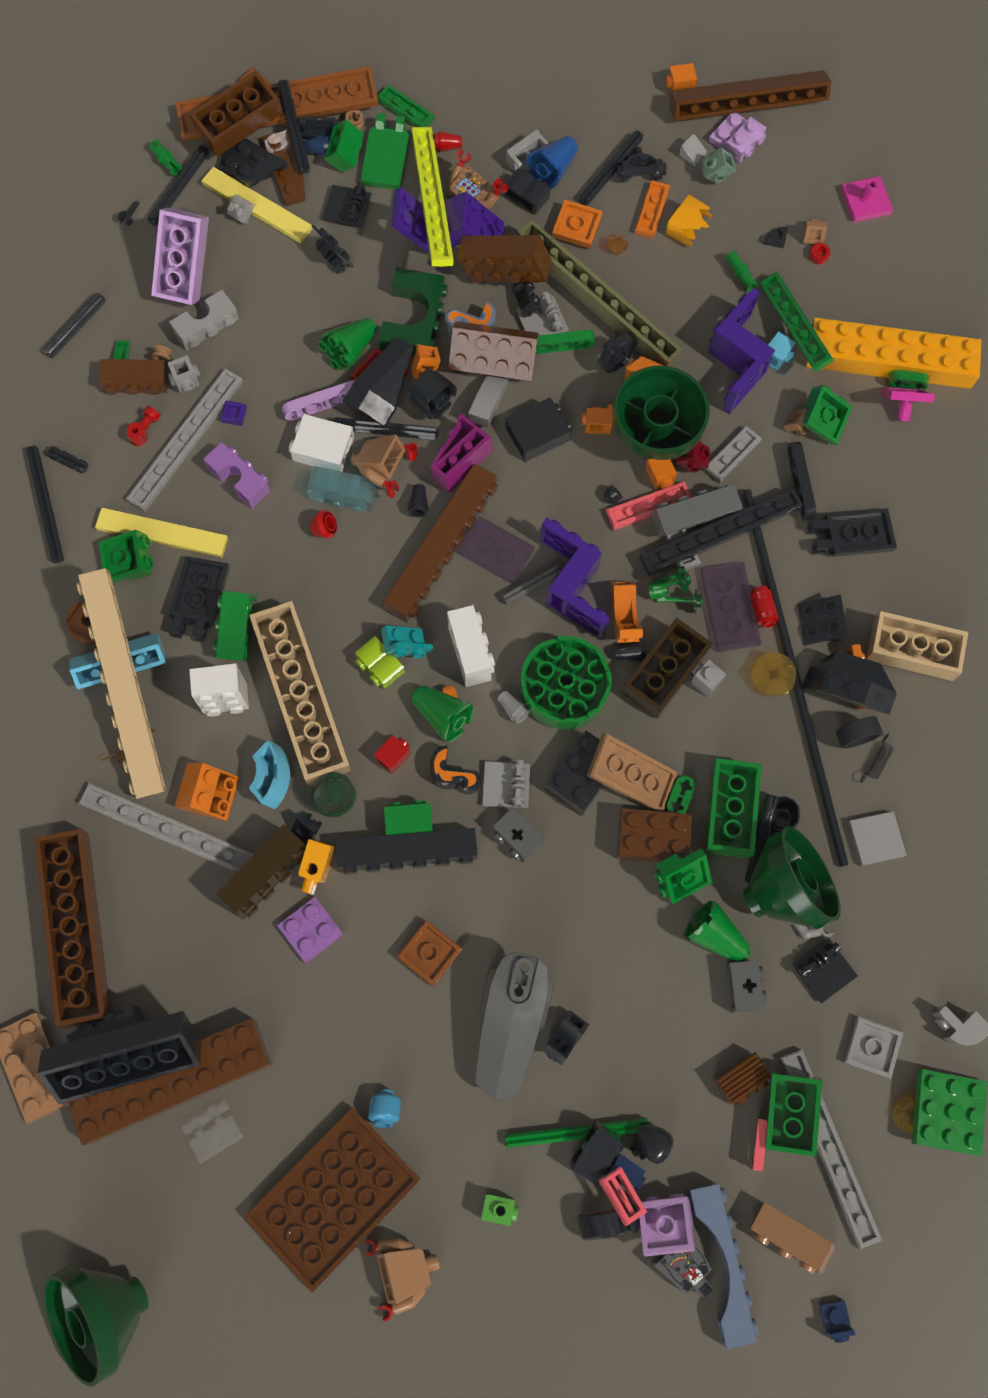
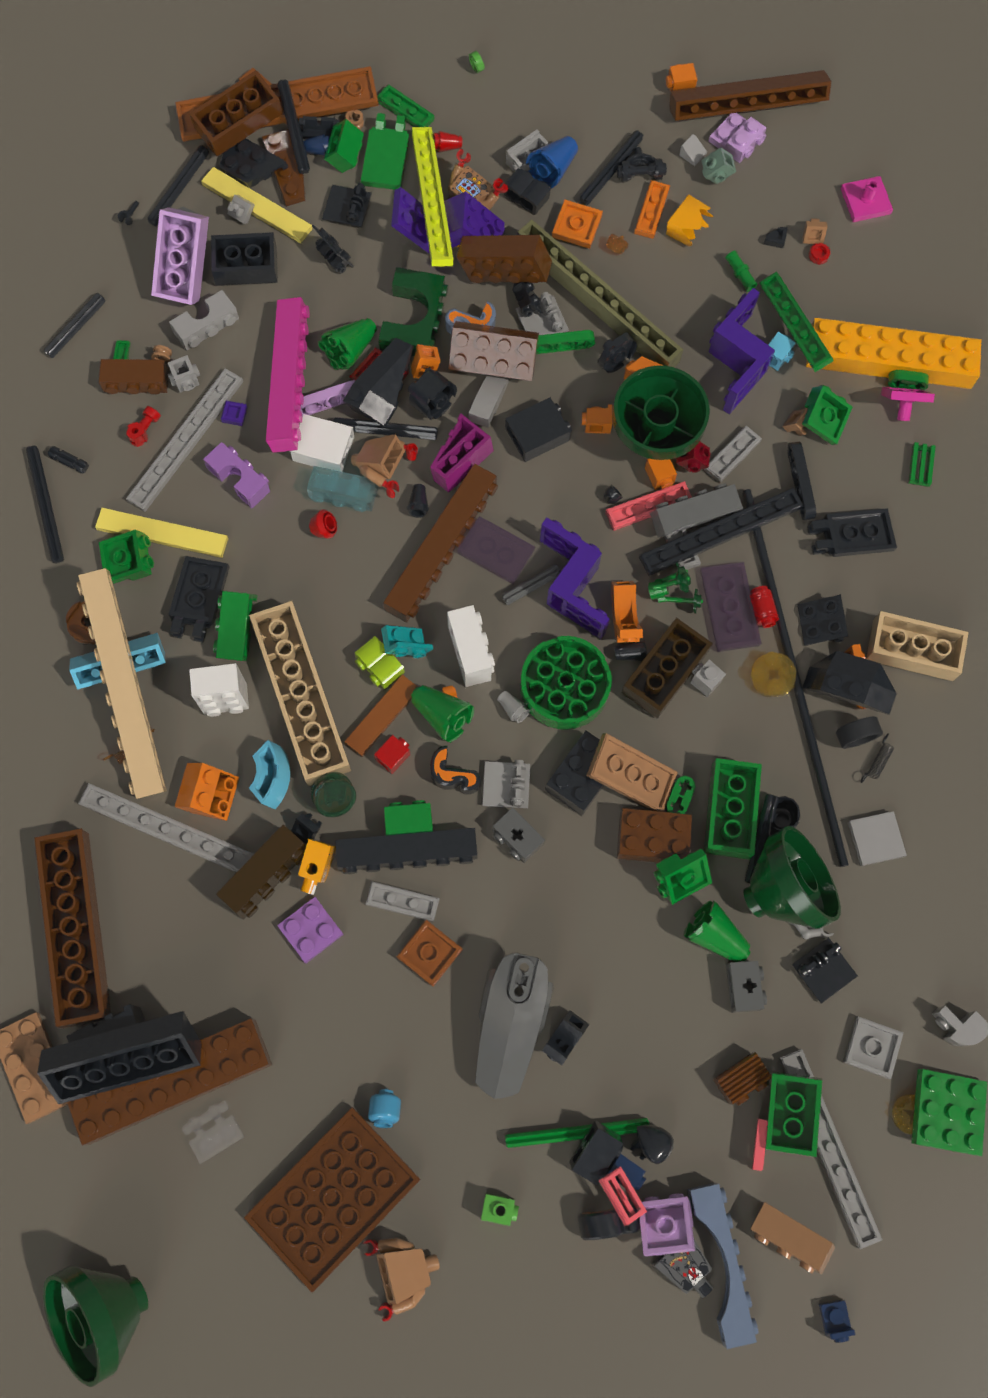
(165, 157): green pin -> none
(244, 258): none -> black brick
(287, 375): none -> dark pink brick
(381, 716): none -> dark orange tile
(402, 901): none -> light grey tile
(476, 62): none -> bright green tile
(930, 464): none -> green tile

